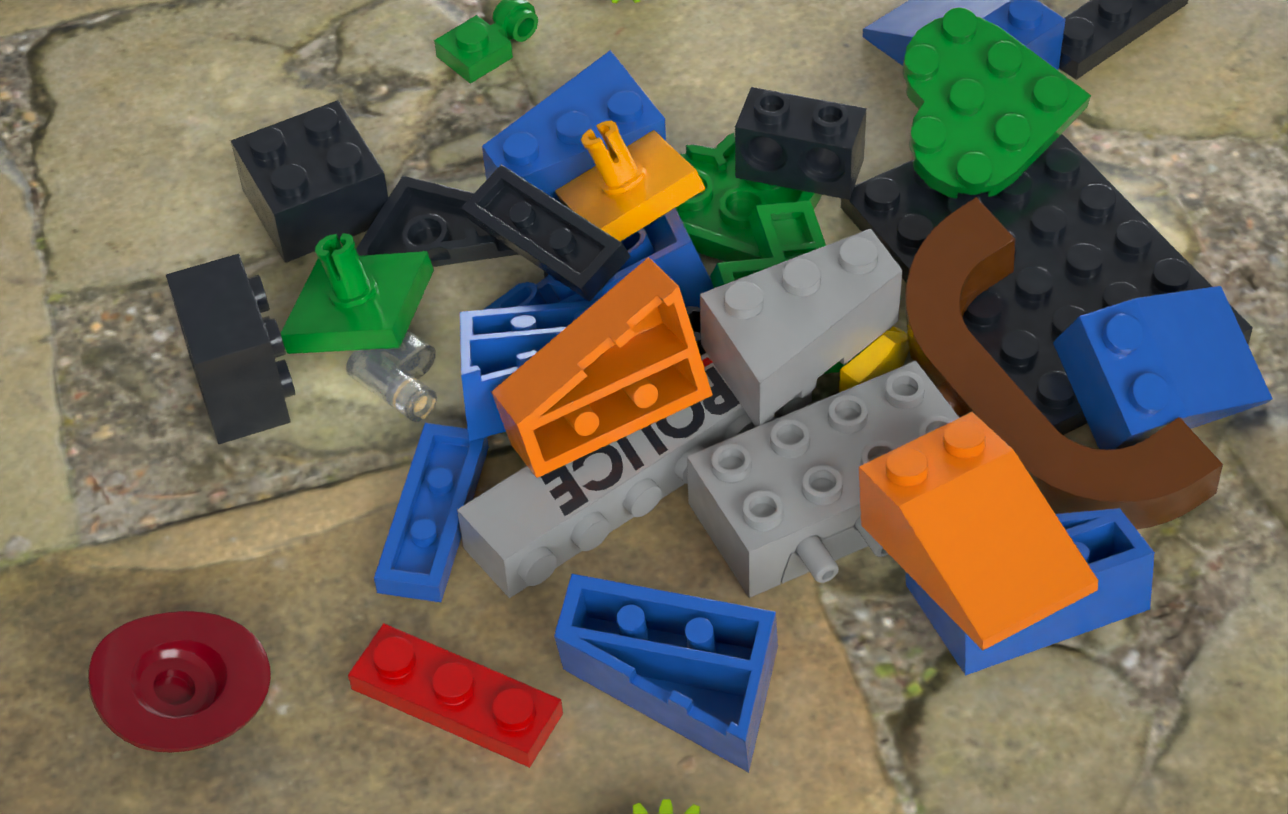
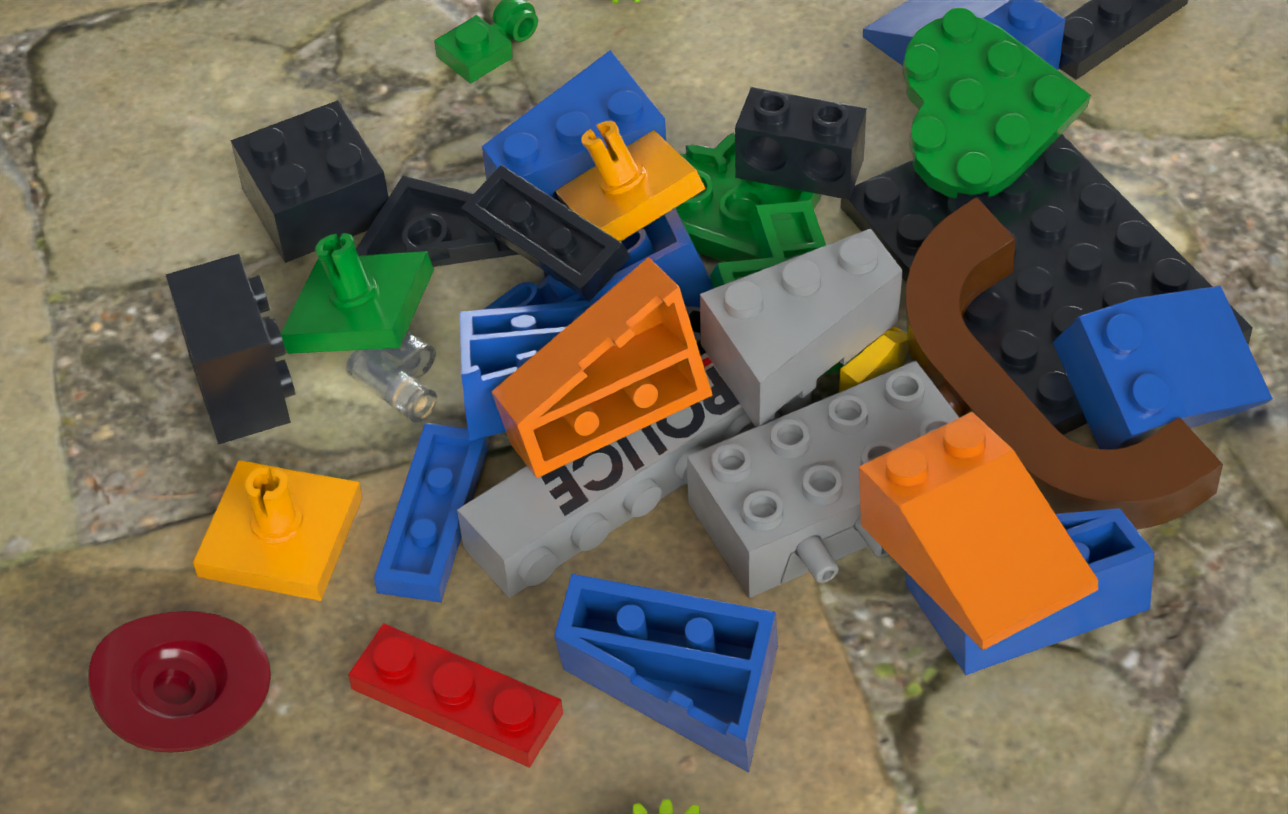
(278, 530): none -> light orange tile

